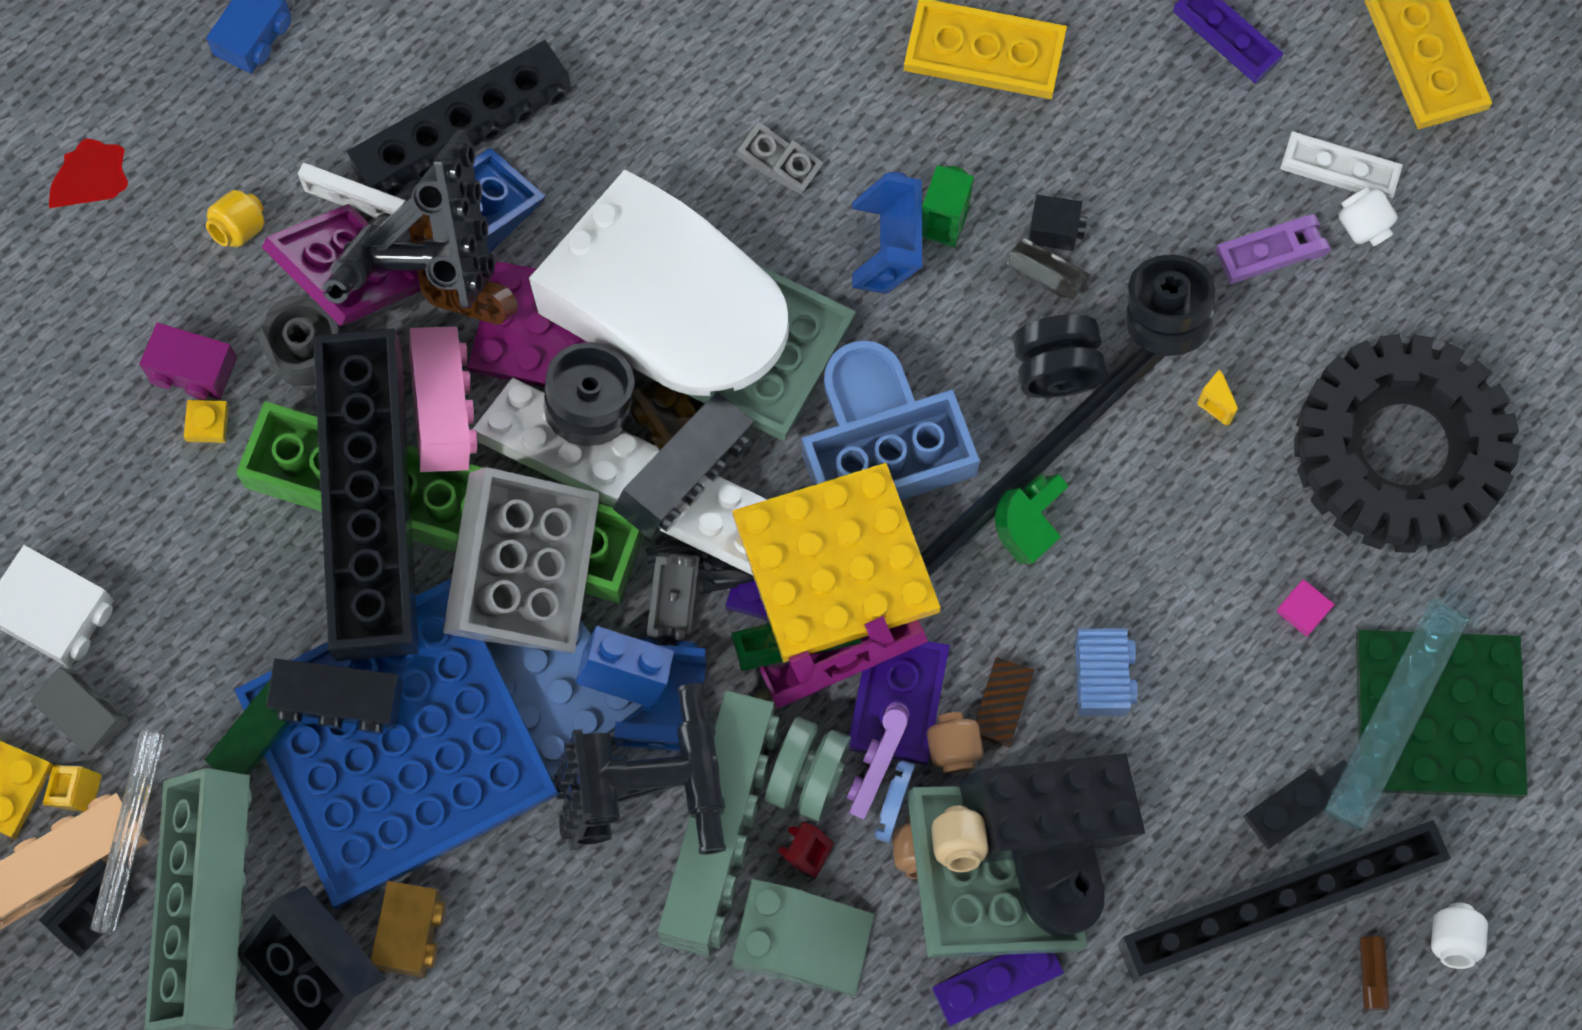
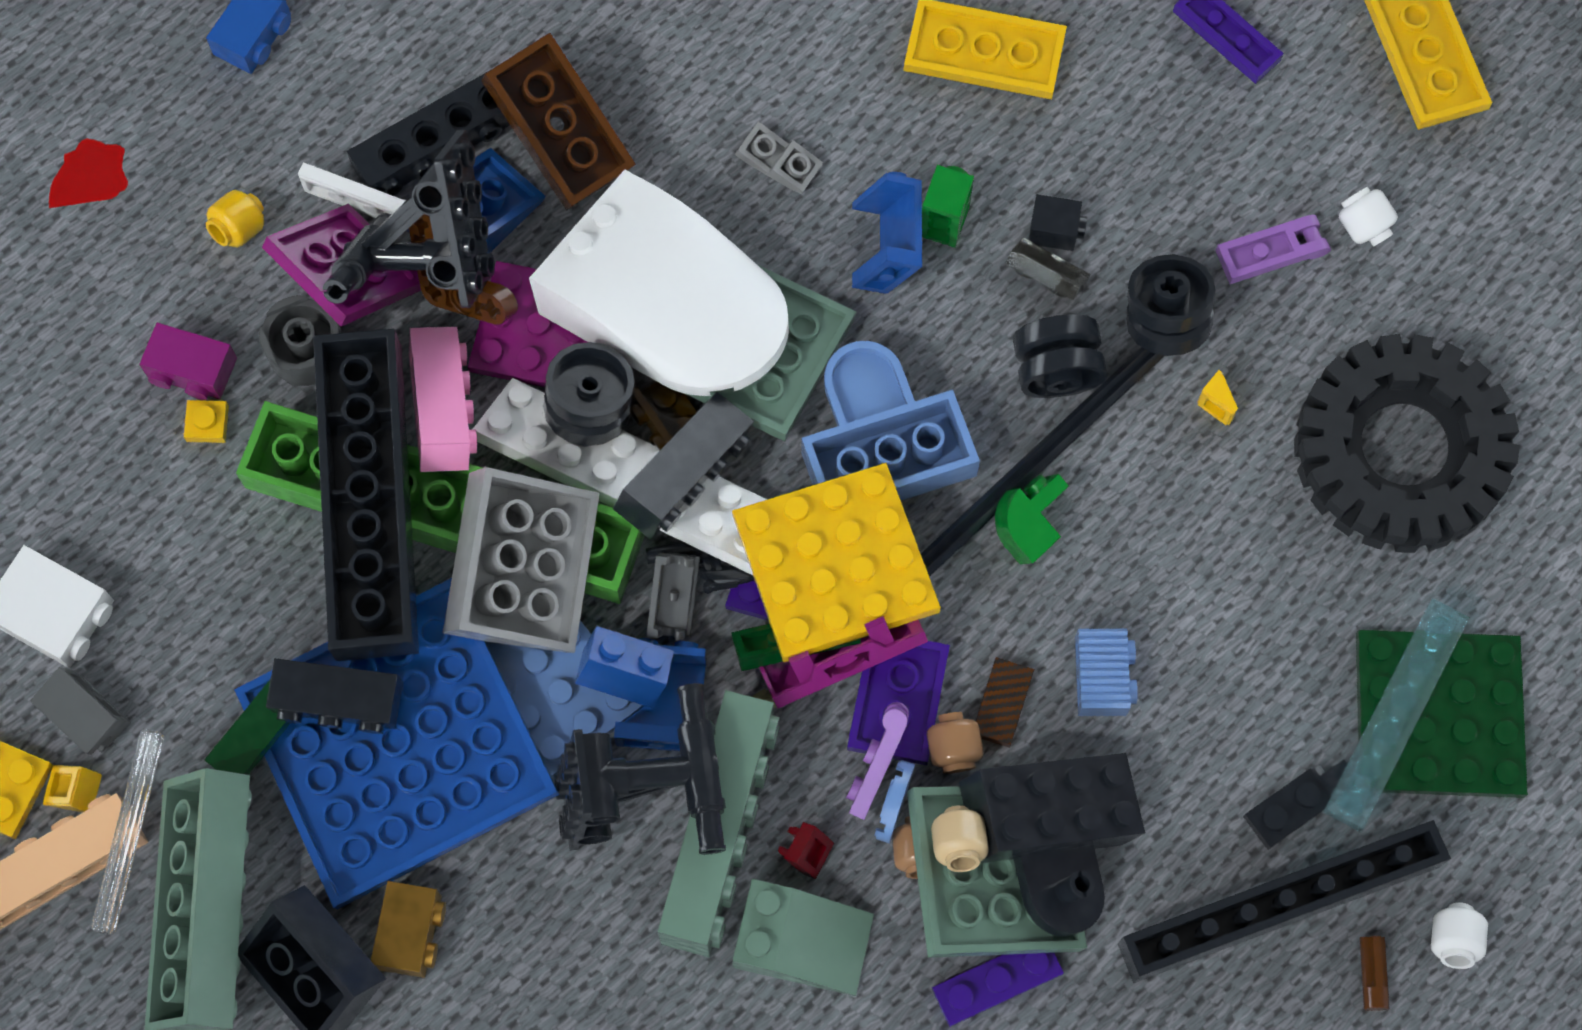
(73, 913): black hinge -> none
(545, 86): none -> reddish brown brick
(812, 770): sand green wheel -> none
(1305, 608): dark pink tile -> none
(1340, 165): white tile -> none

